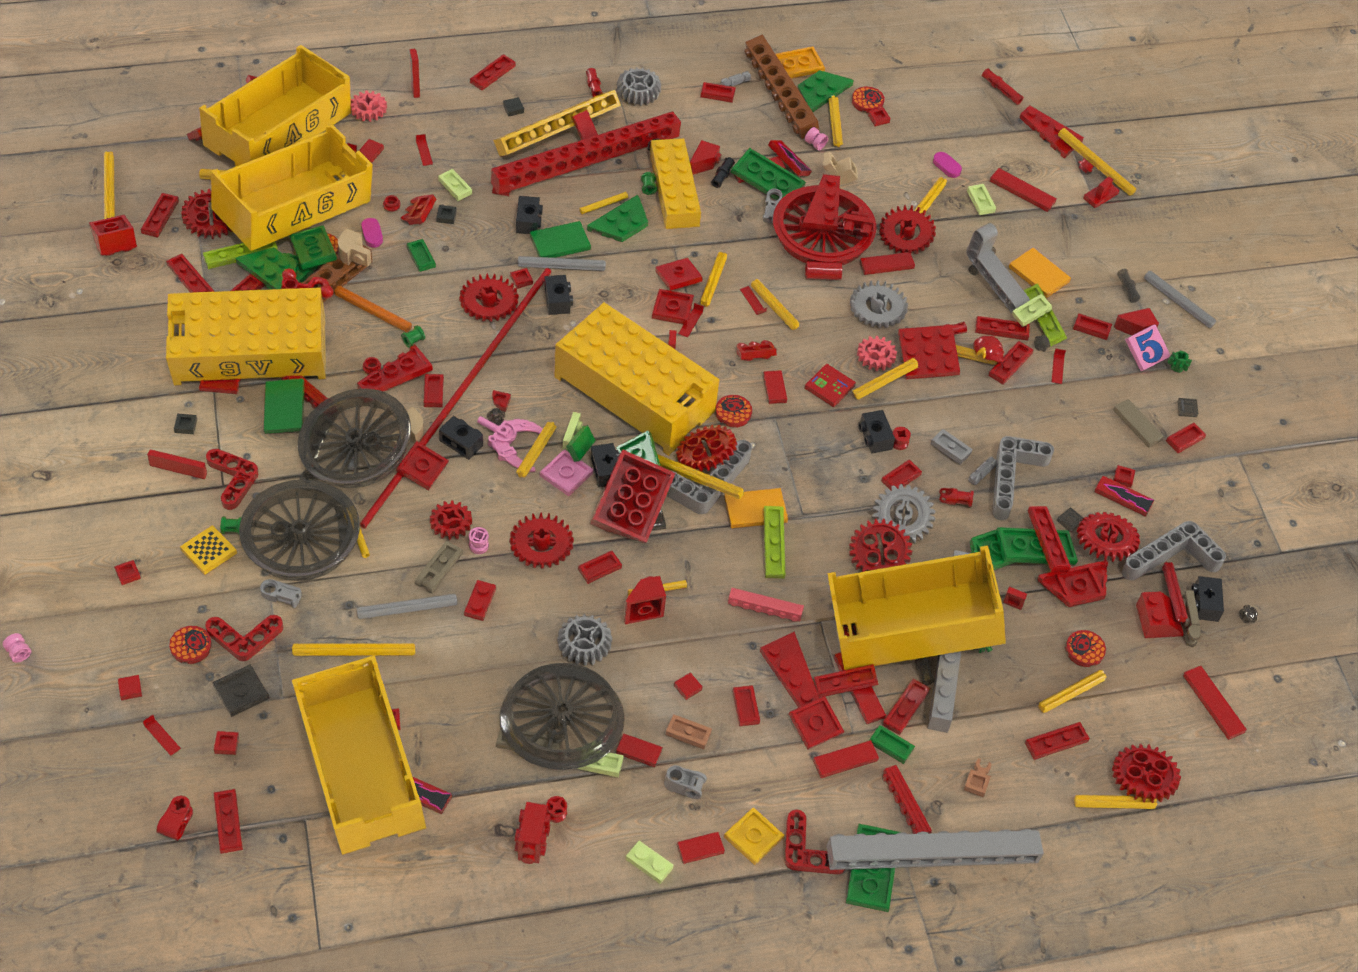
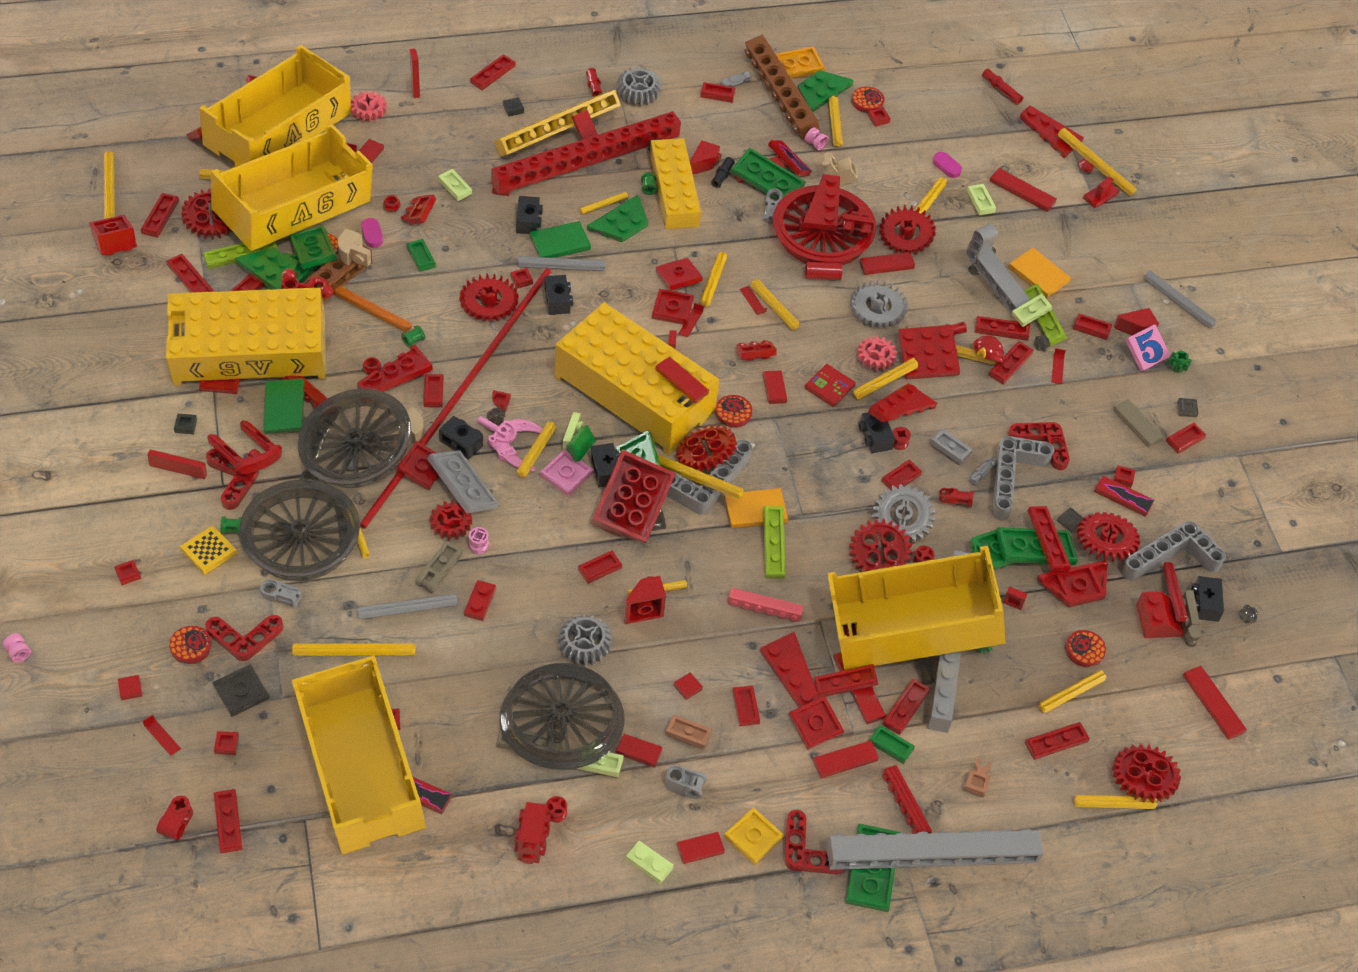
(255, 460): none -> red piece
(423, 150): red piece -> none
(446, 214): pearl dark grey tile -> none
(463, 481): none -> light grey tile
(541, 541): red gear -> none
(682, 379): none -> red tile
(901, 402): none -> red wing
(923, 552): none -> red wheel
(1049, 437): none -> red beam
(1128, 285): clear smoke pin -> none

